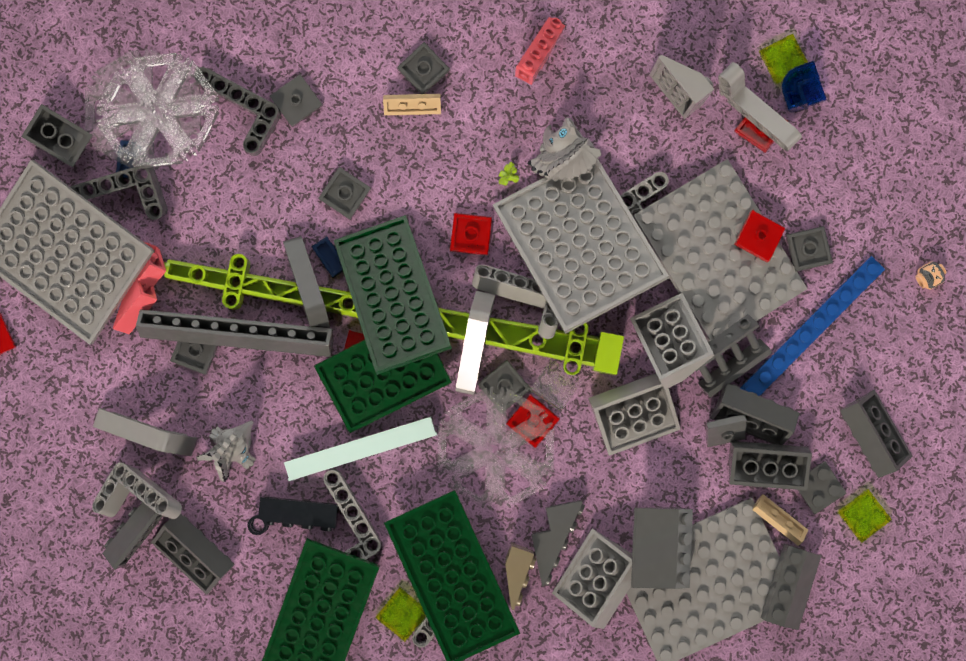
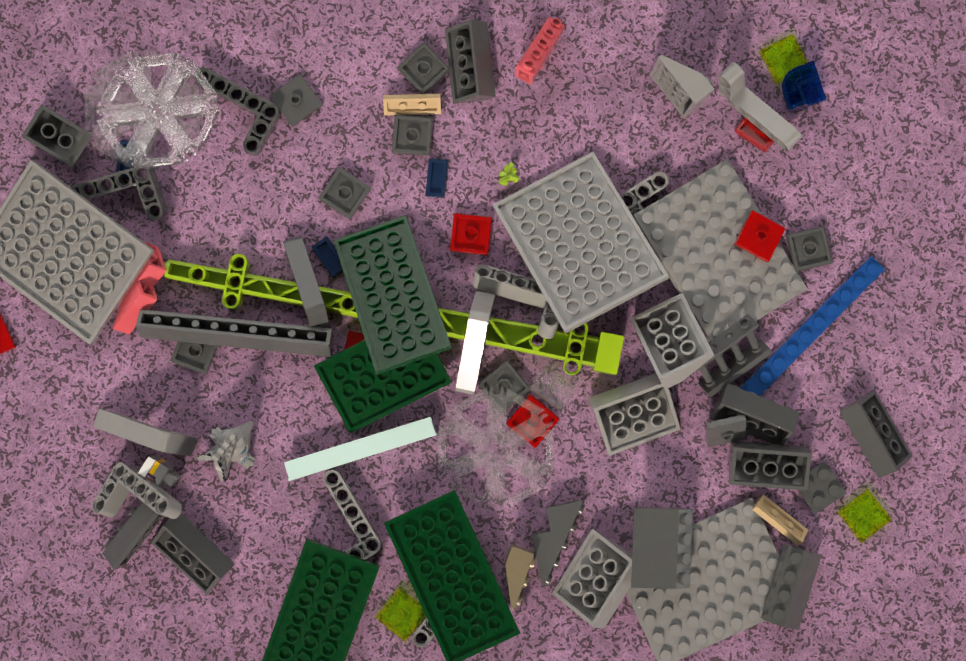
(161, 470): none -> light grey hips
(295, 512): black hinge -> none
(412, 135): none -> dark grey plate
(436, 178): none -> dark blue tile
(470, 62): none -> dark grey slope
(564, 153): light grey piece -> none
(931, 275): head -> none

